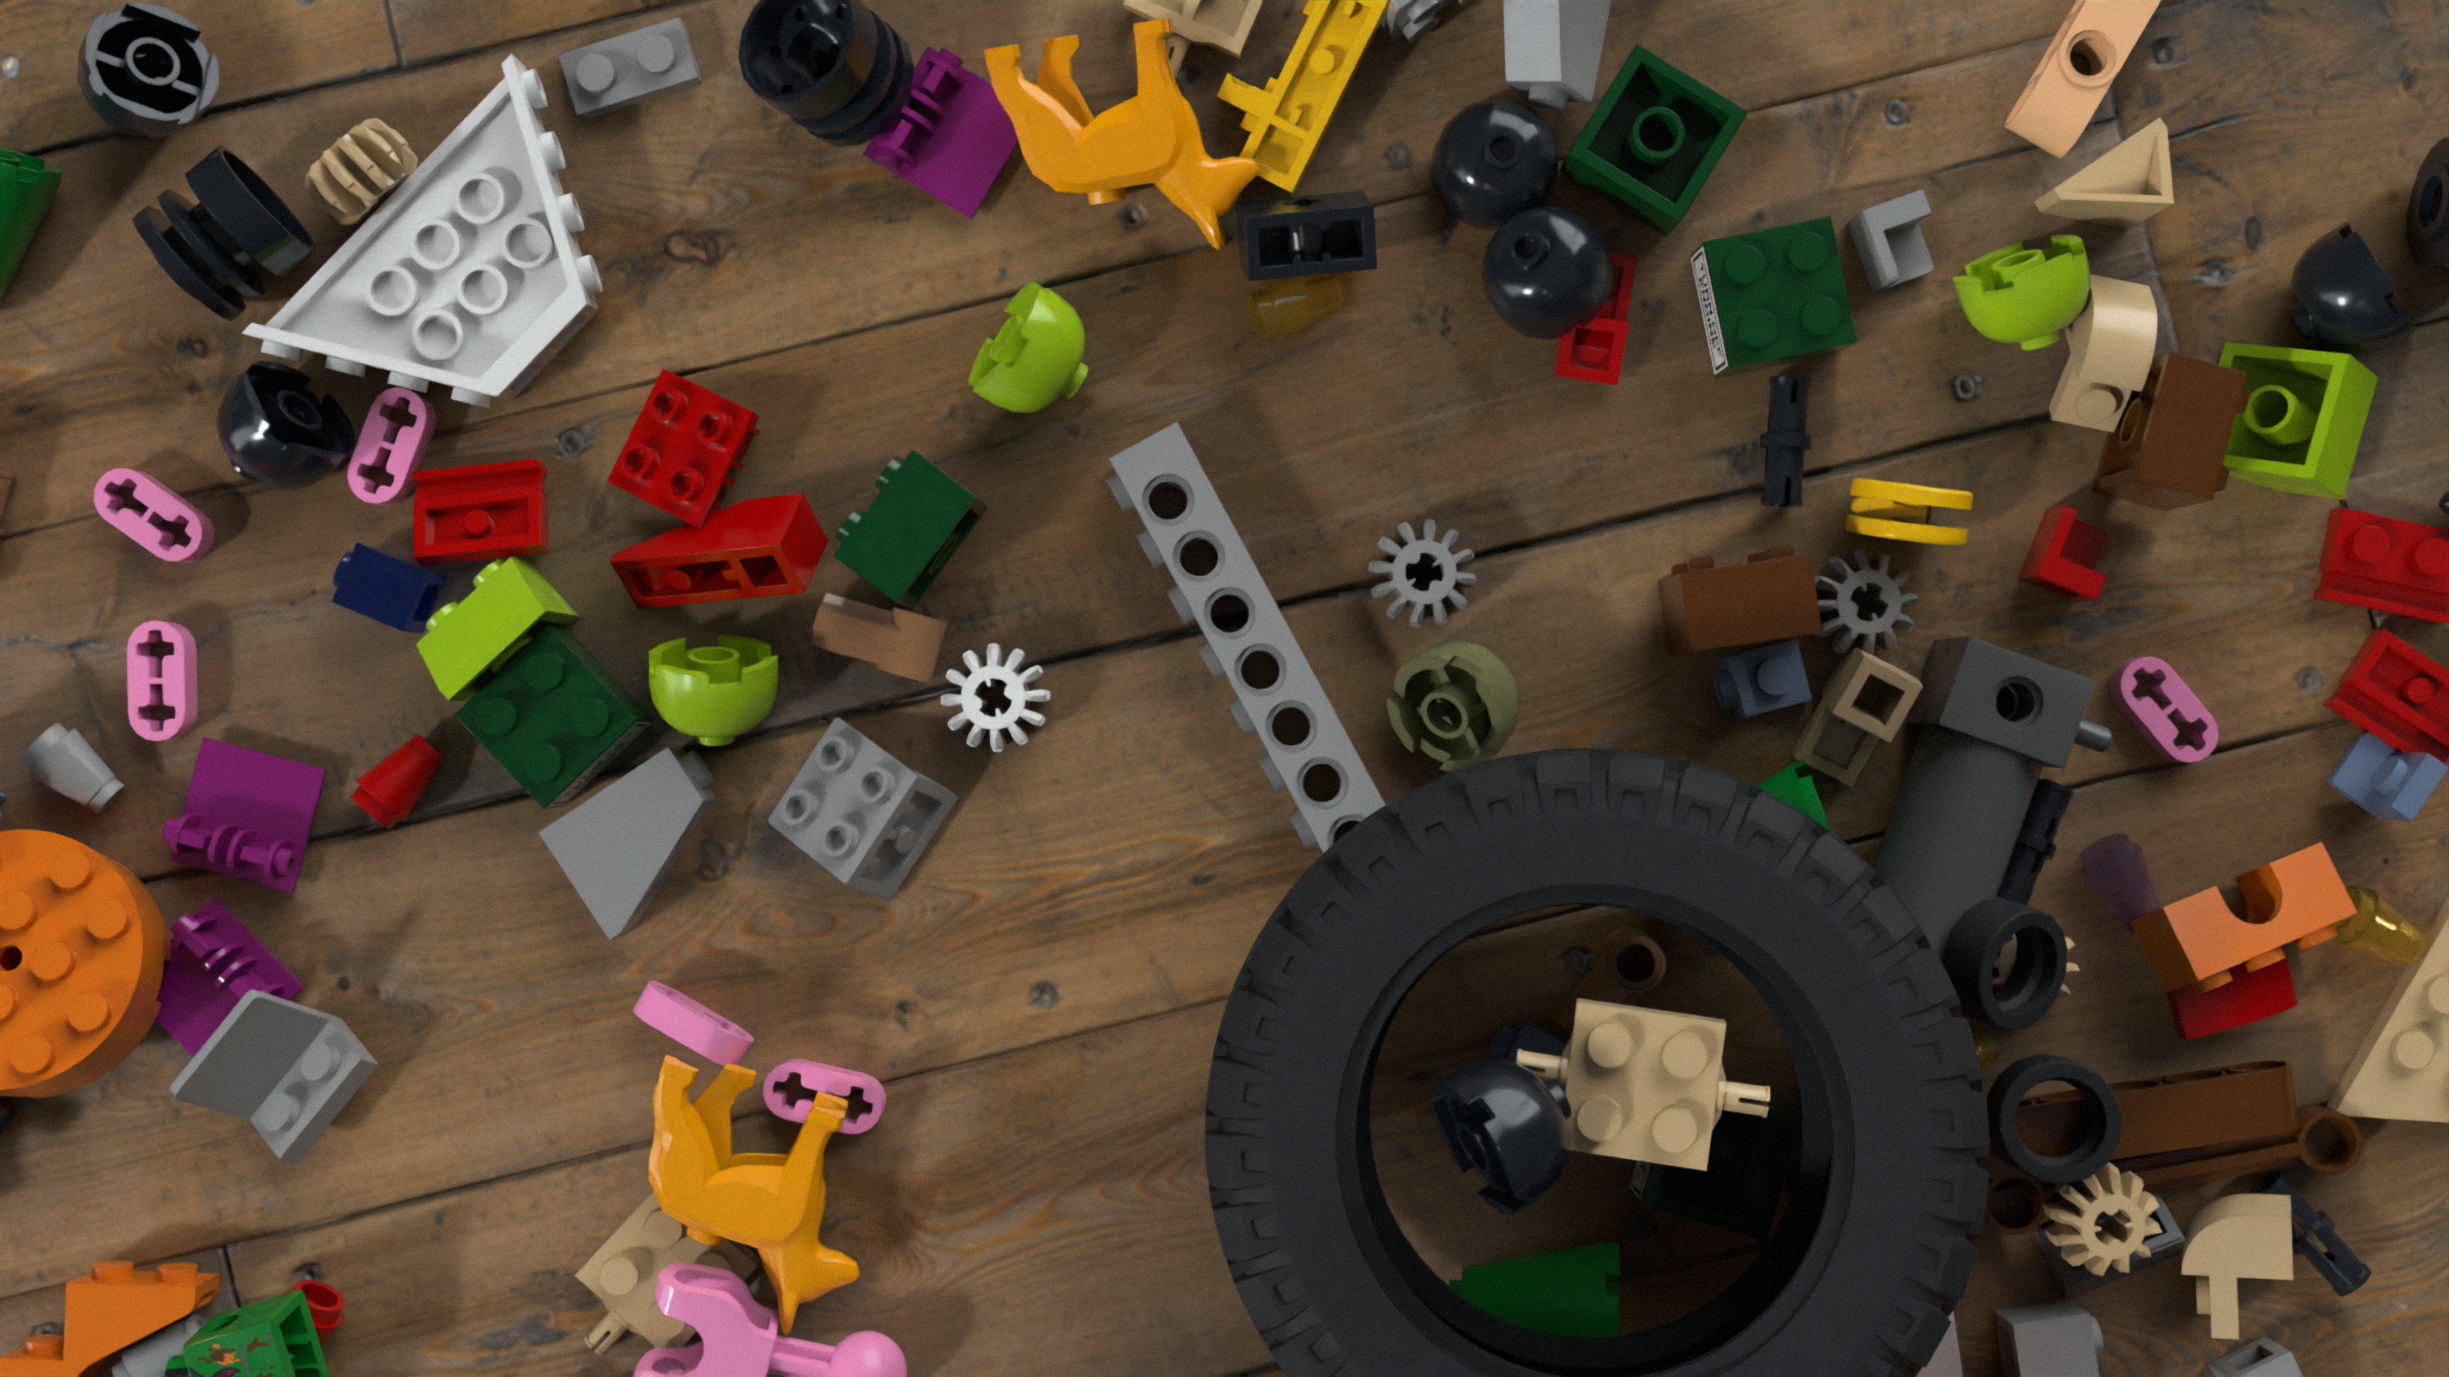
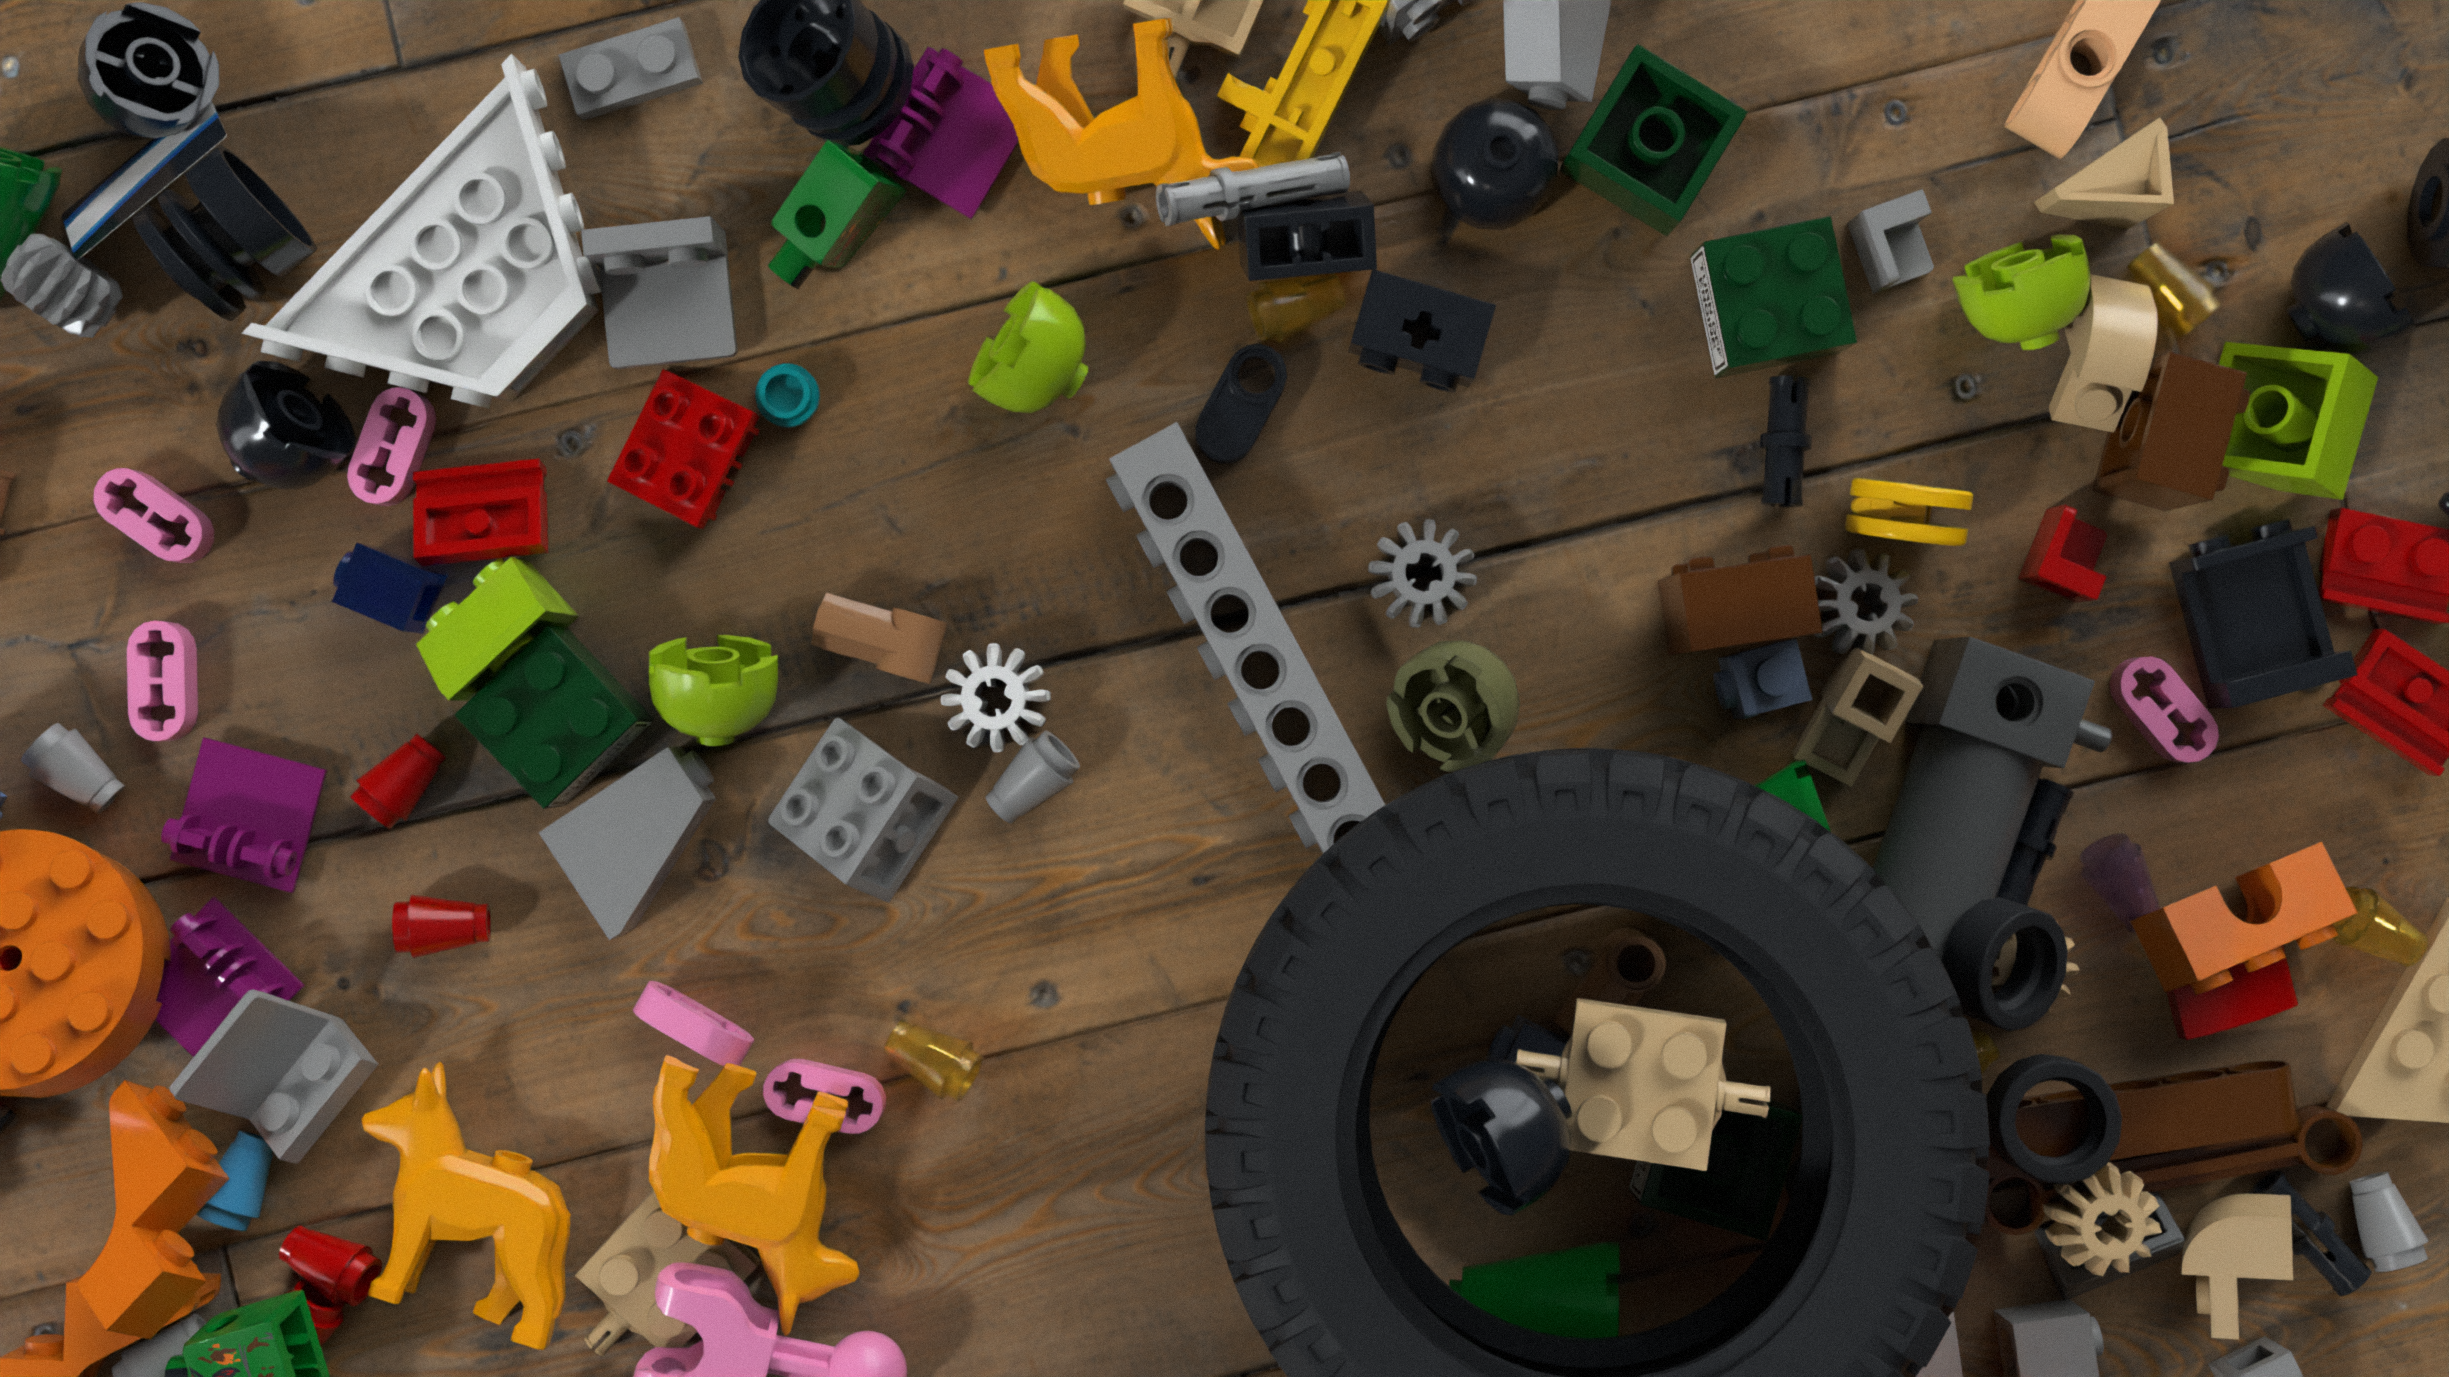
(61, 288): none -> light grey gear
(139, 181): none -> sticker
(160, 1183): none -> orange arch
(242, 1196): none -> dark azure cone
(331, 1264): none -> red cone
(360, 171): tan gear -> none
(438, 925): none -> red cone
(467, 1197): none -> light orange animal
(664, 291): none -> light grey bracket
(737, 554): red slope -> none
(787, 395): none -> teal plate
(851, 197): none -> green torso
(908, 528): dark green brick -> none
(935, 1059): none -> clear yellow cone
(1033, 776): none -> light grey cone
(1229, 192): none -> light grey pin
(1232, 414): none -> black piece
(1452, 319): none -> black brick
(1546, 272): black cylinder -> none
(1598, 348): red slope -> none
(2178, 291): none -> clear yellow cone
(2256, 617): none -> black panel
(2385, 780): sand blue bracket -> none
(2386, 1224): none -> light grey cone

